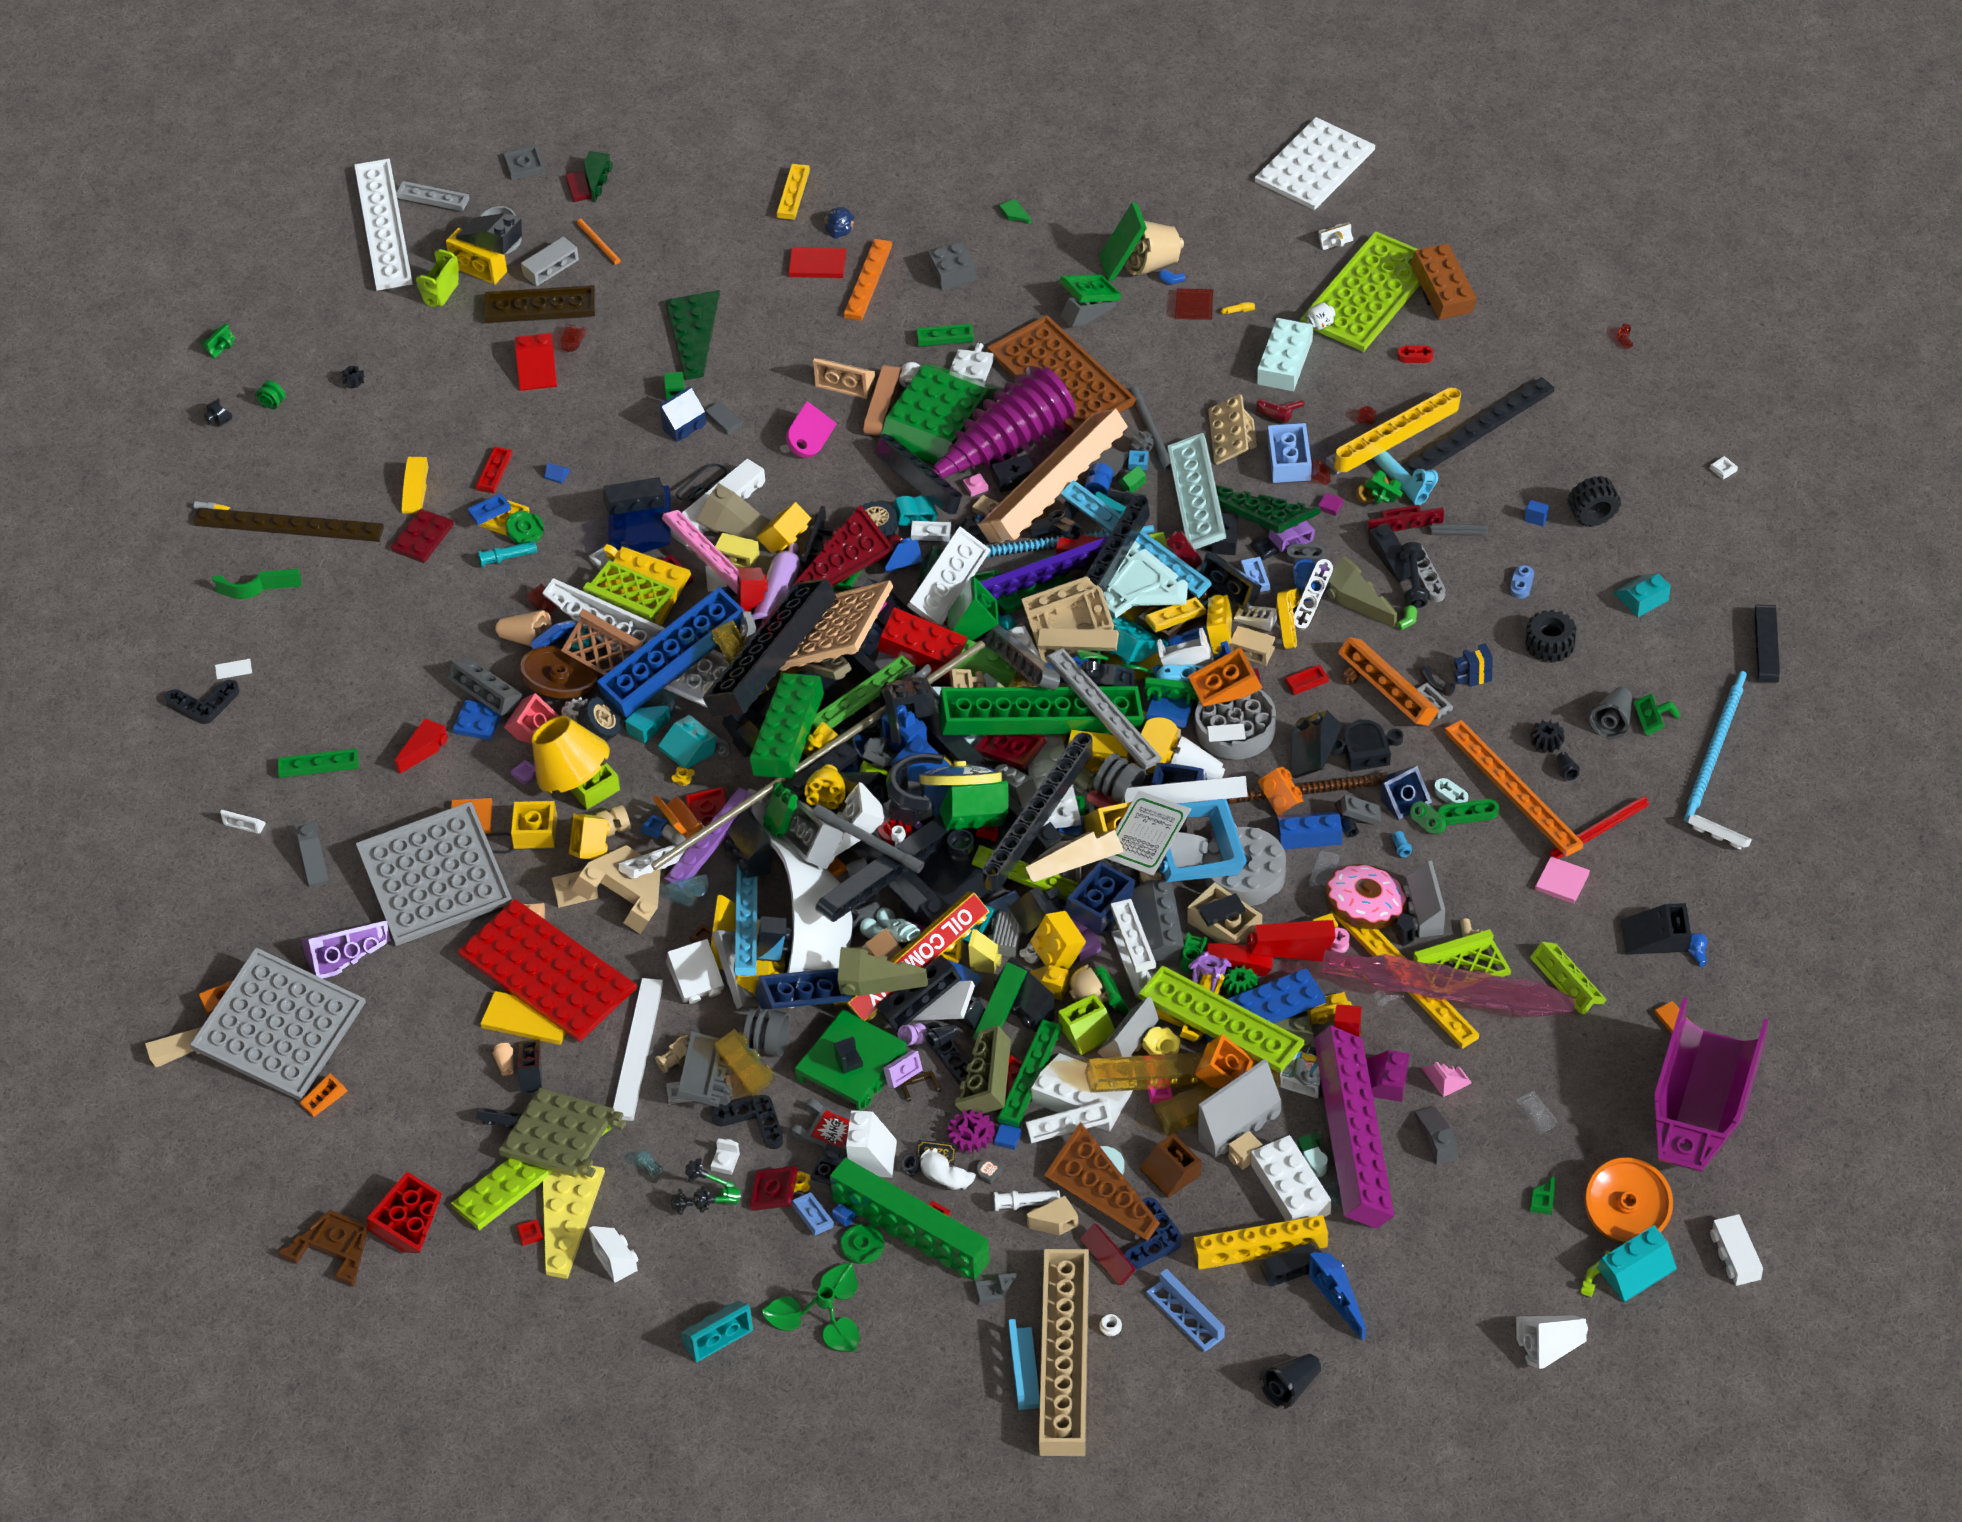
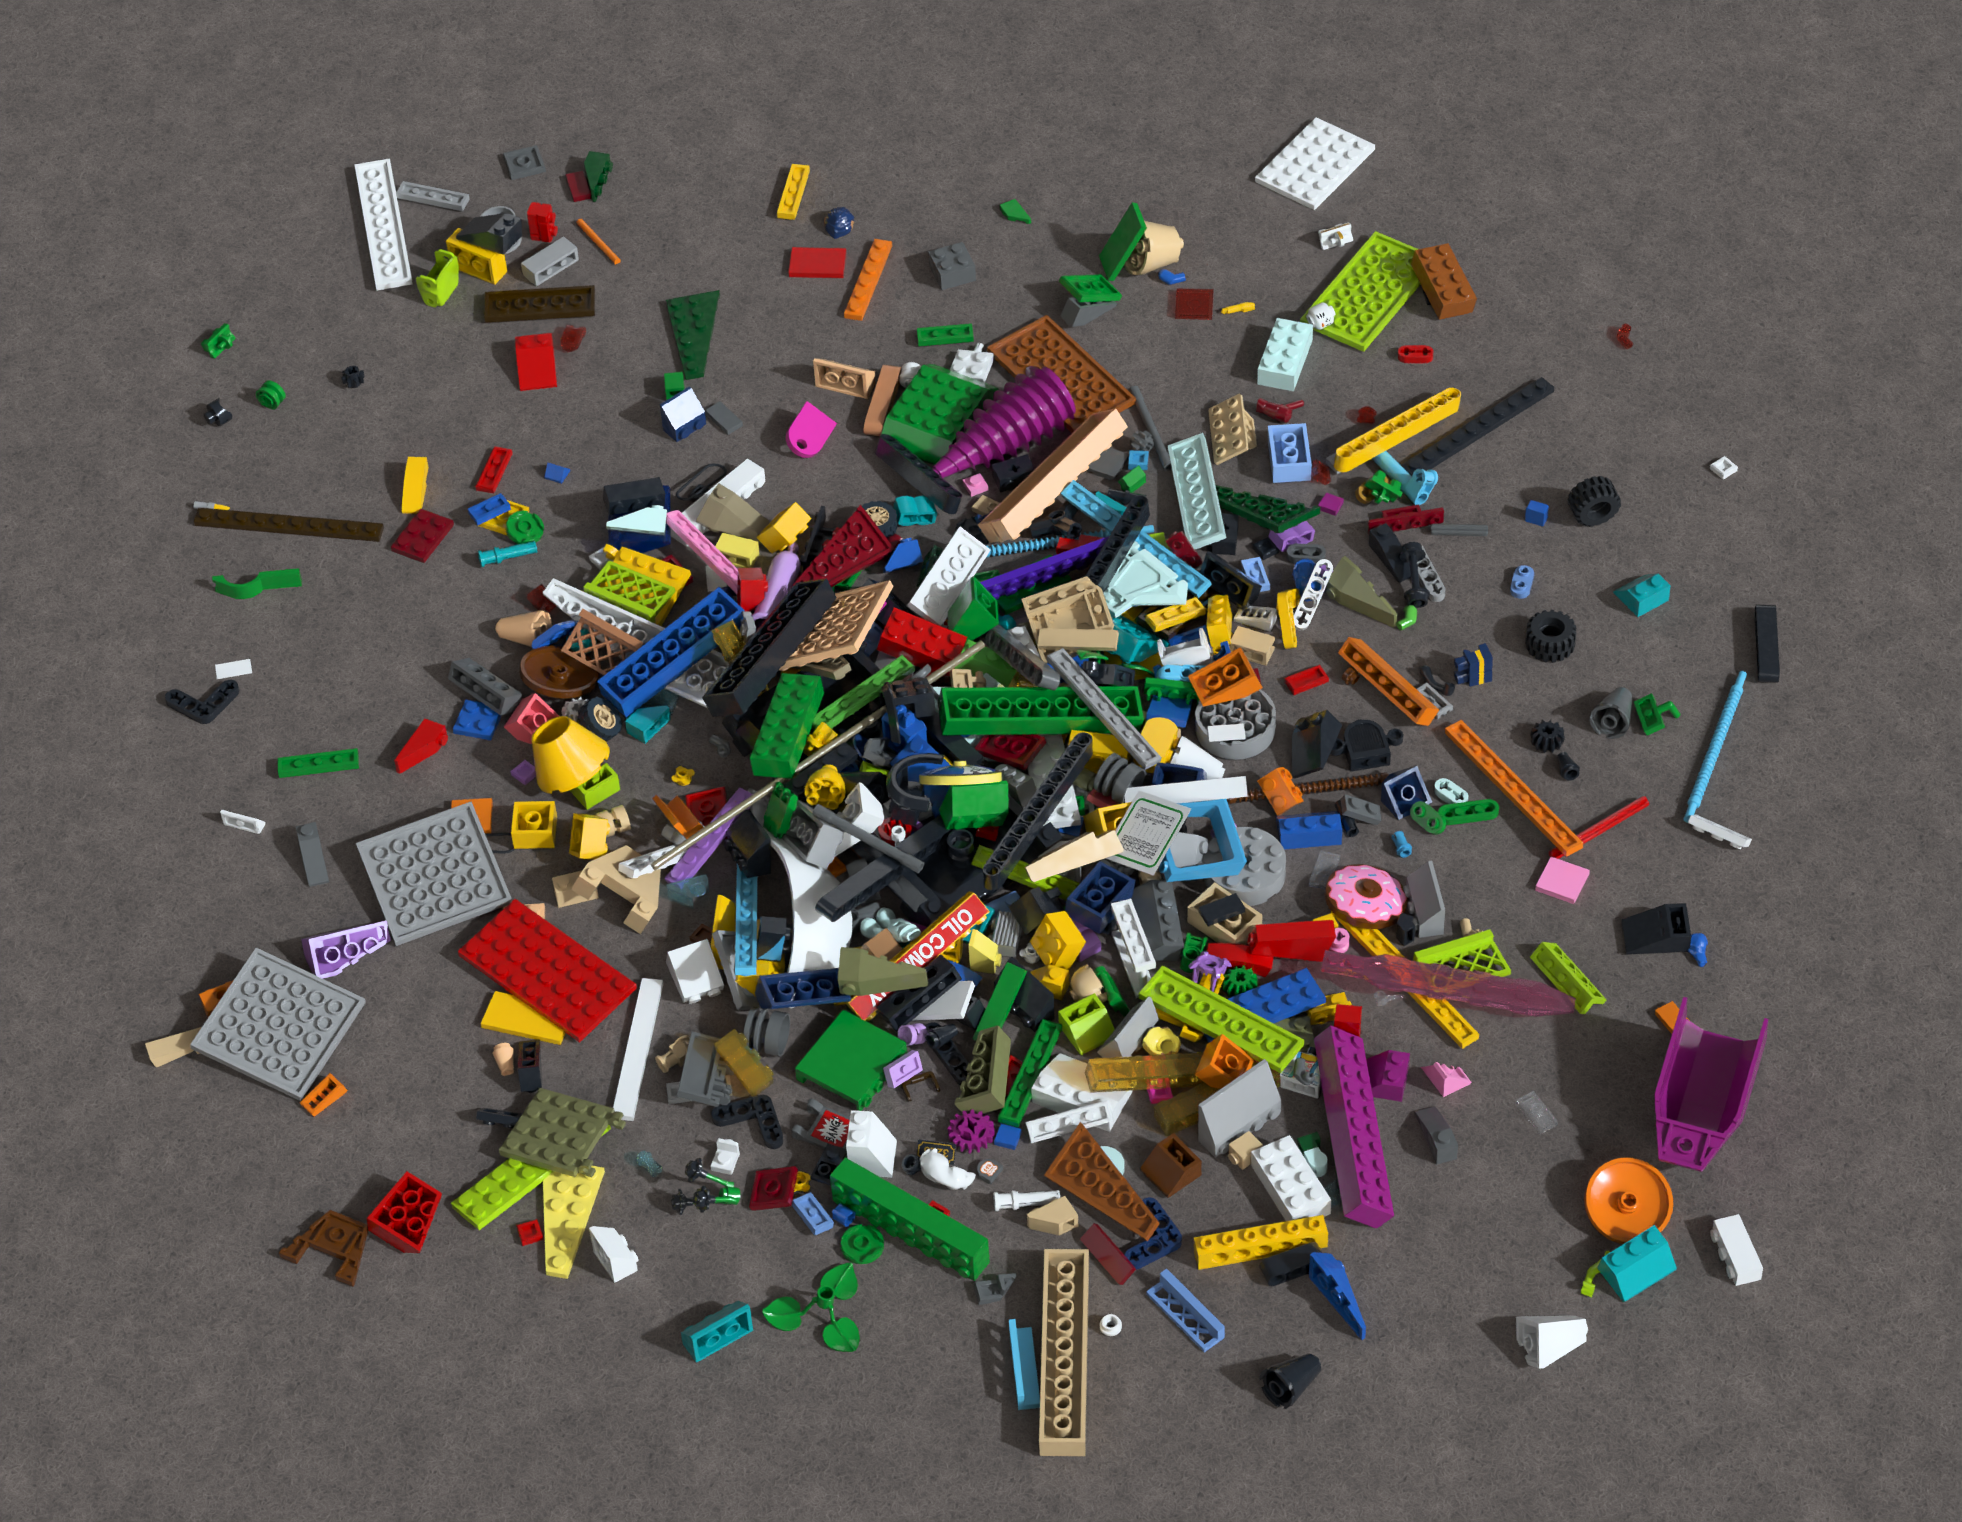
(541, 222): none -> red brick
(643, 521): none -> light aqua slope
(654, 826): blue plate -> none
(688, 742): teal slope -> none
(847, 1055): black panel -> none
(931, 531): white plate -> none
(1099, 478): blue wheel -> none
(1543, 1197): green tile -> none

